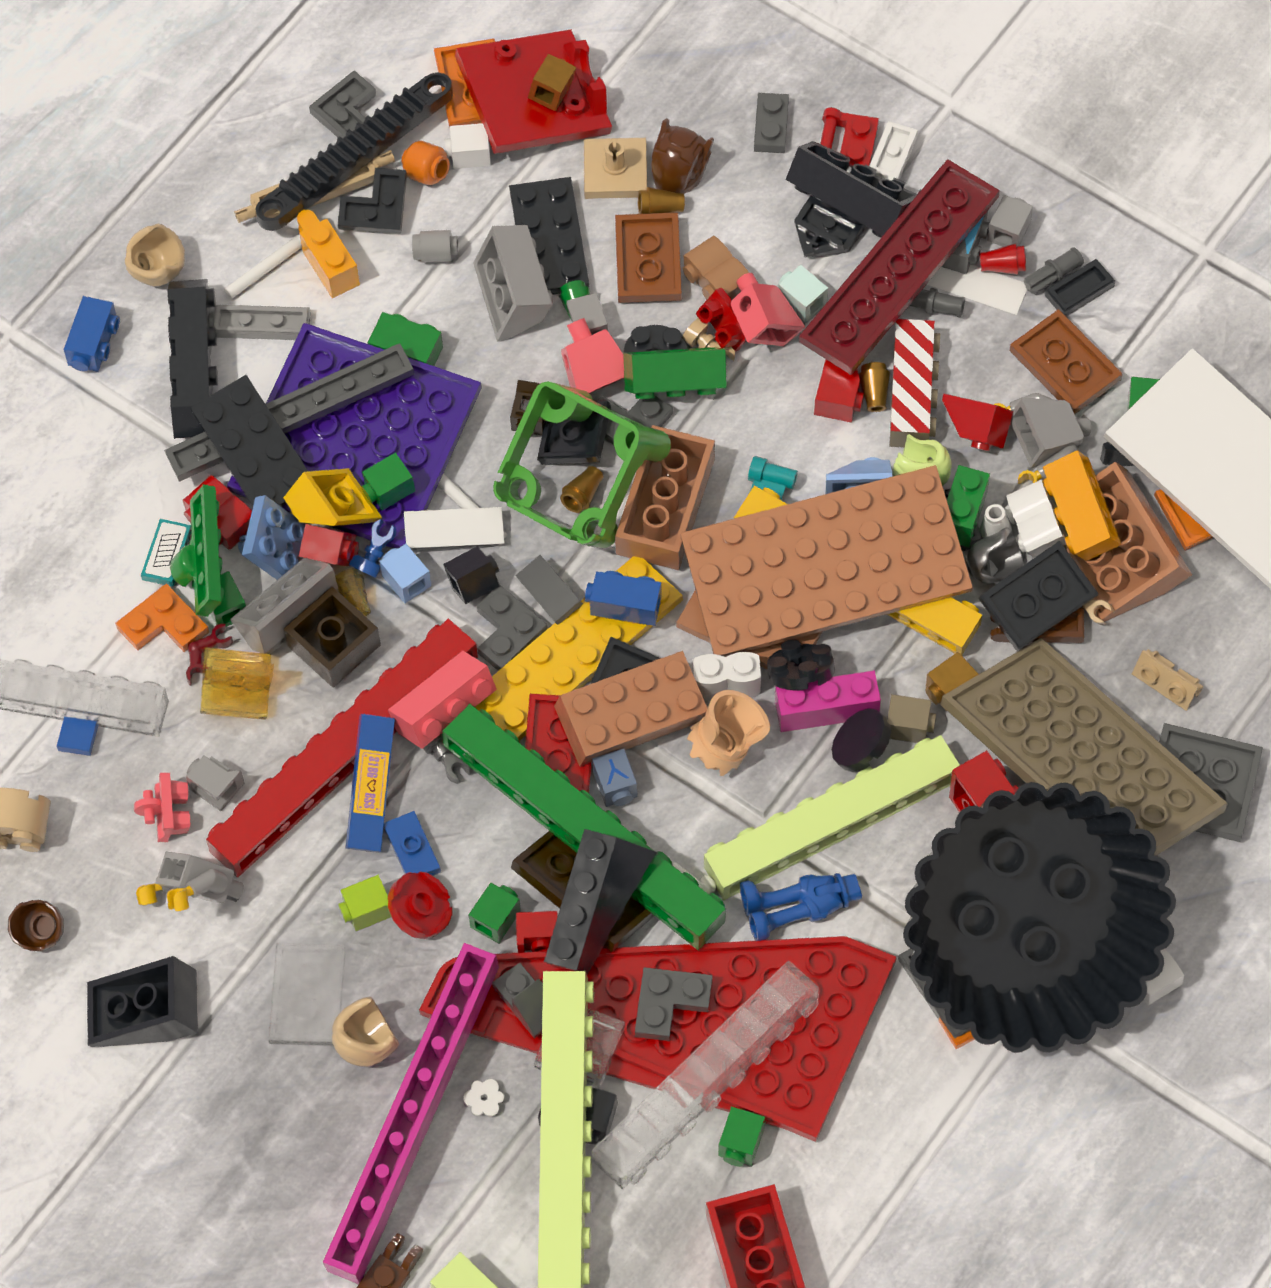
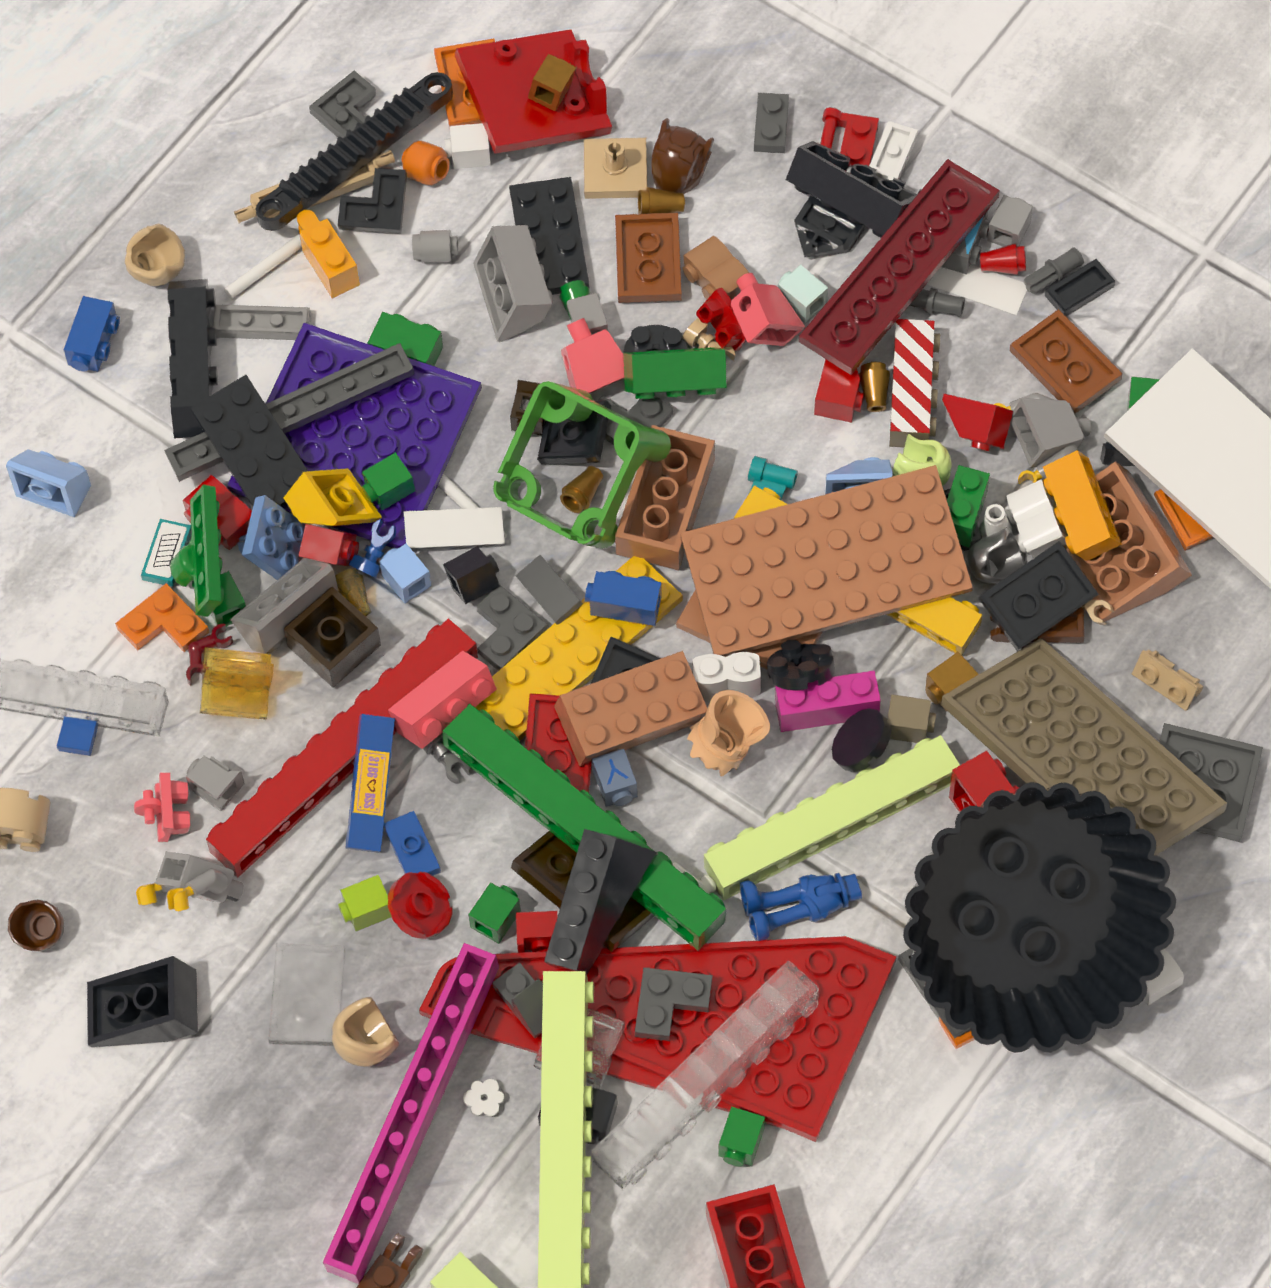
(49, 481): none -> light blue slope

